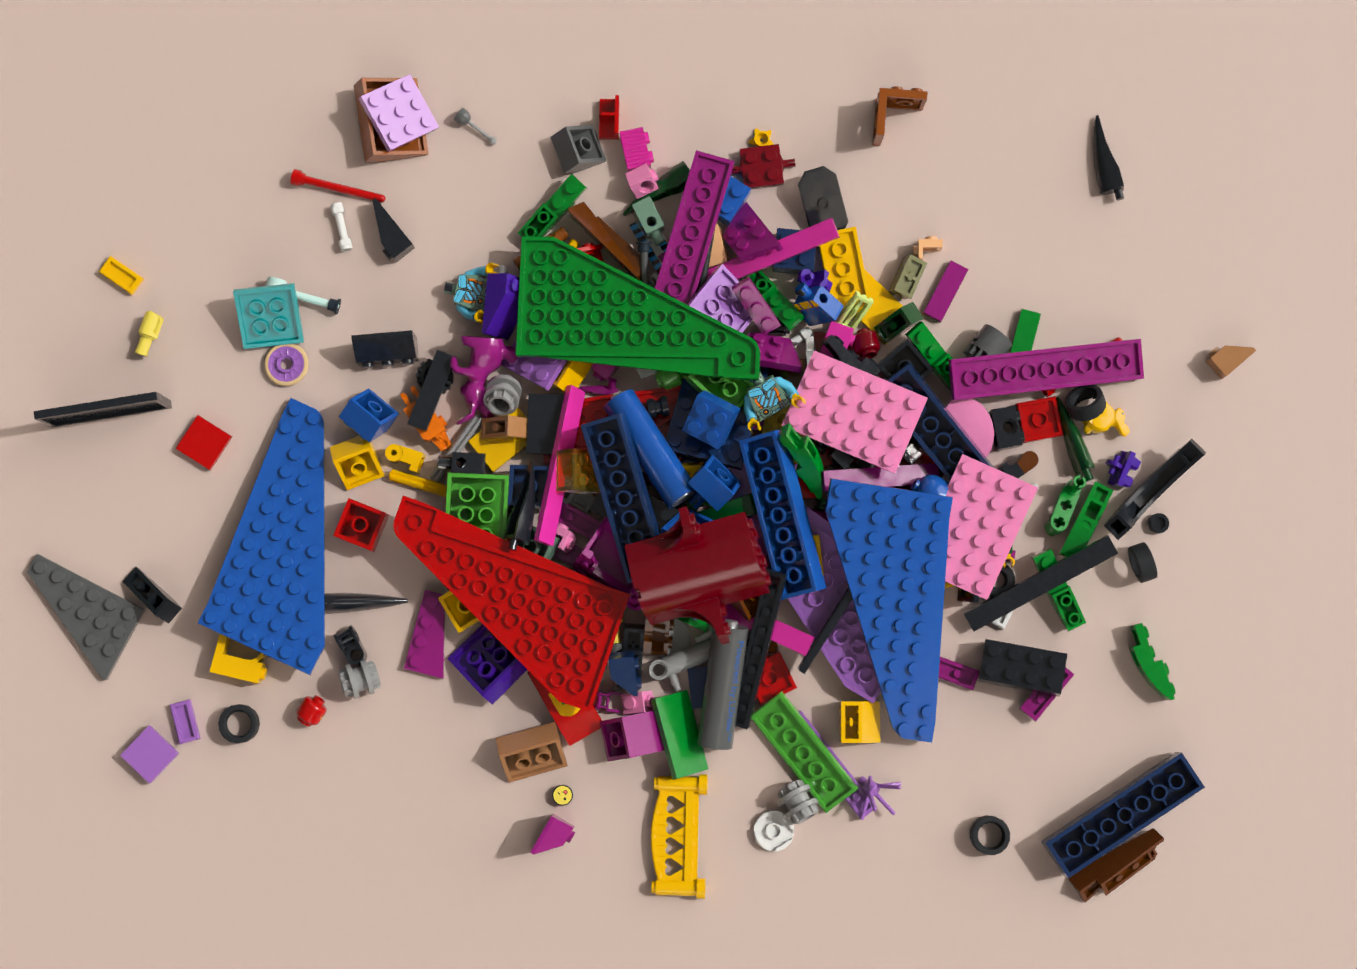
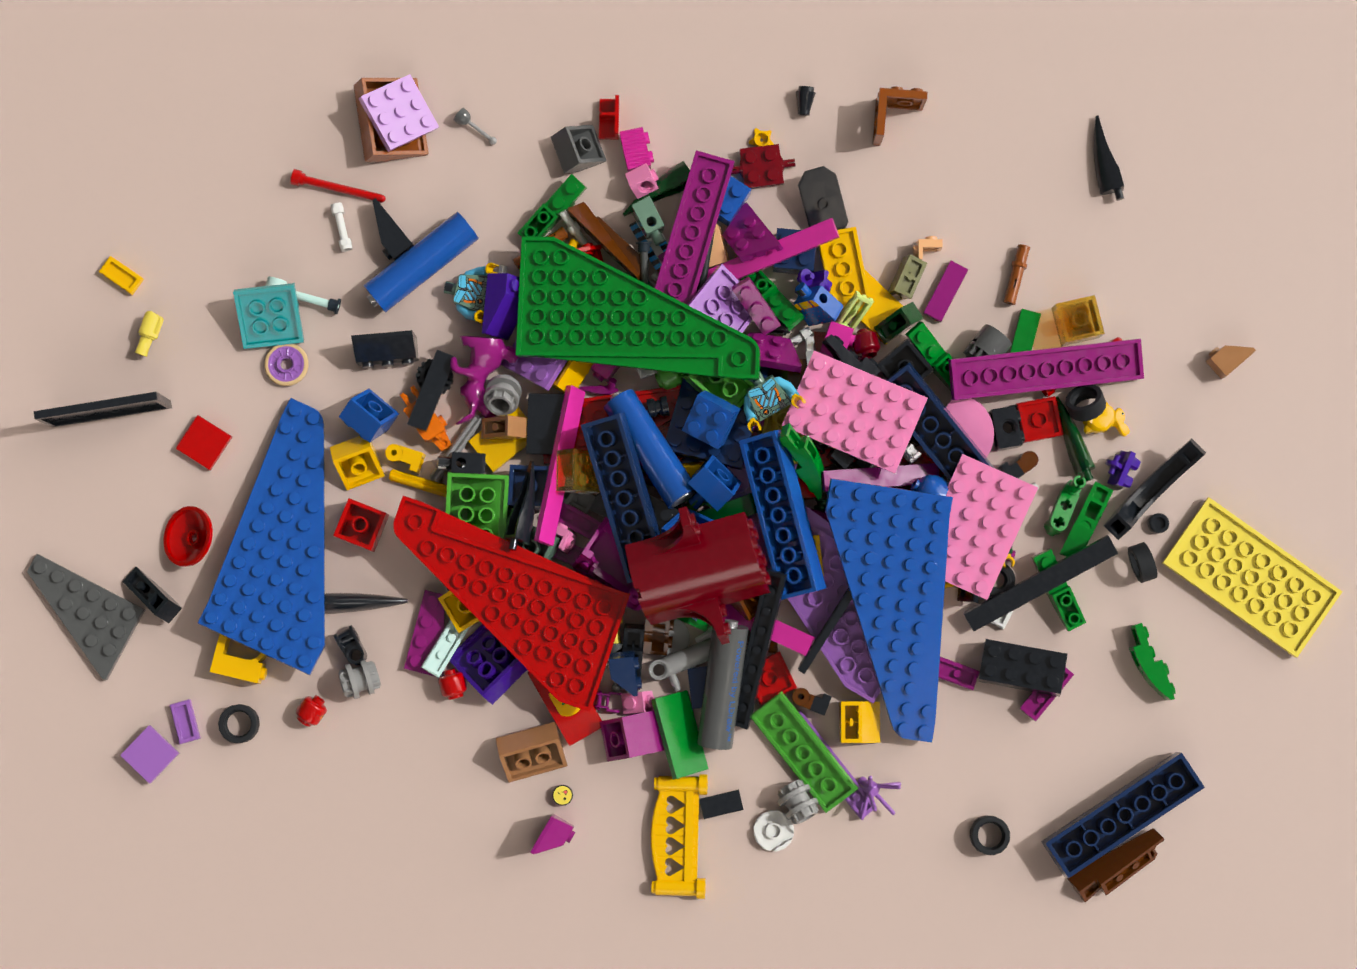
(188, 536): none -> red dish
(420, 262): none -> blue piece
(443, 649): none -> light aqua tile
(452, 684): none -> red head
(573, 227): none -> white bar
(721, 804): none -> black tile
(805, 99): none -> black cone
(819, 705): none -> leg
(1018, 268): none -> dark orange pin
(1078, 320): none -> clear yellow brick
(1252, 577): none -> light yellow plate

